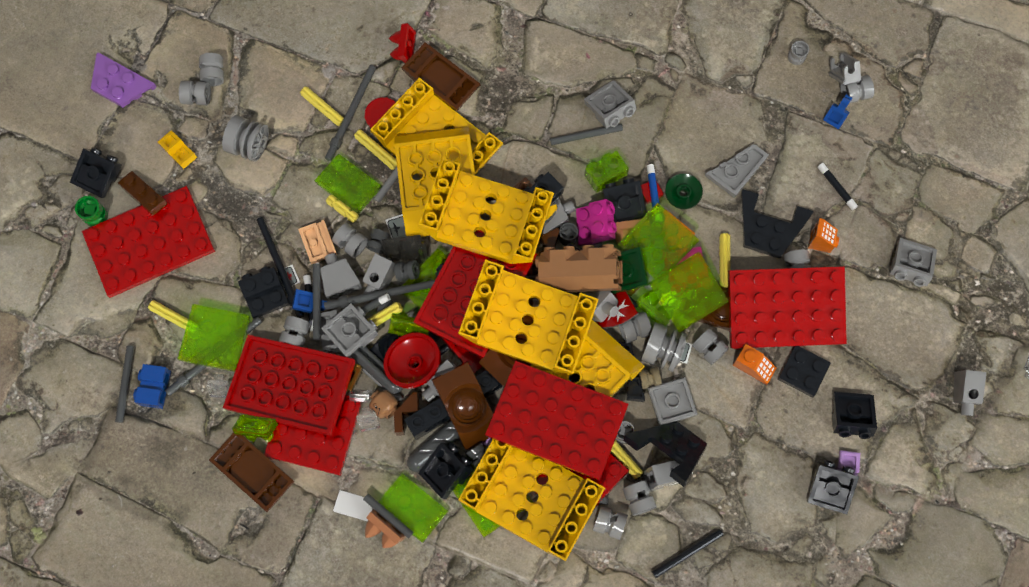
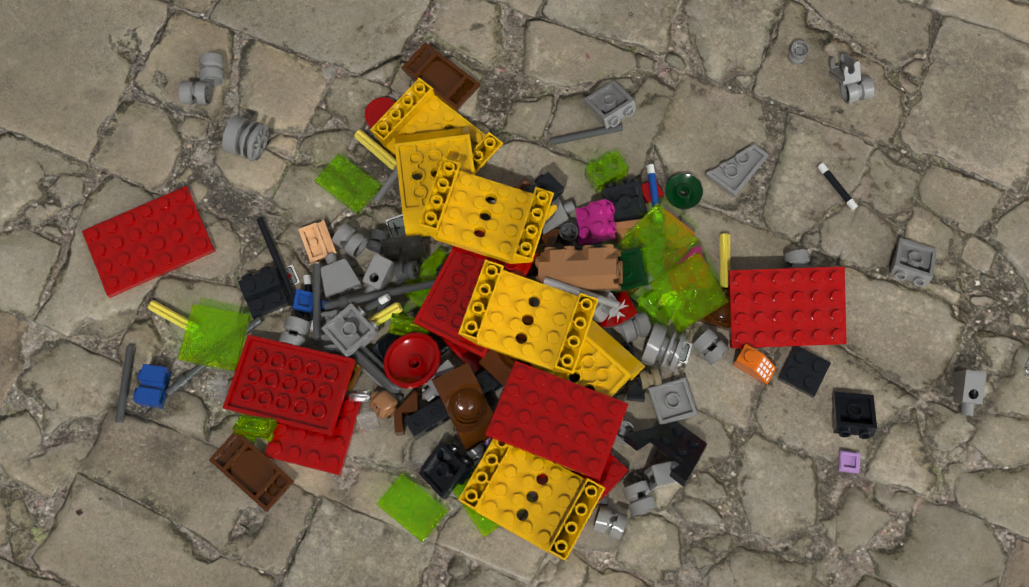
(90, 210): green wheel -> none
(95, 171): black plate -> none
(117, 82): medium lavender wing -> none
(142, 193): reddish brown plate -> none
(177, 149): yellow slope -> none
(322, 106): light yellow axle -> none
(336, 142): dark grey bar -> none
(342, 208): light yellow axle -> none
(352, 505): white sticker -> none
(376, 524): nougat tile -> none
(388, 516): dark grey bar -> none
(406, 41): red tile -> none
(446, 434): dark grey piece -> none
(575, 290): none -> light grey bar
(626, 460): light yellow axle -> none
(687, 553): black bar -> none
(768, 233): black wing -> none
(823, 237): orange slope -> none
(833, 486): plate -> none
(838, 114): blue plate -> none

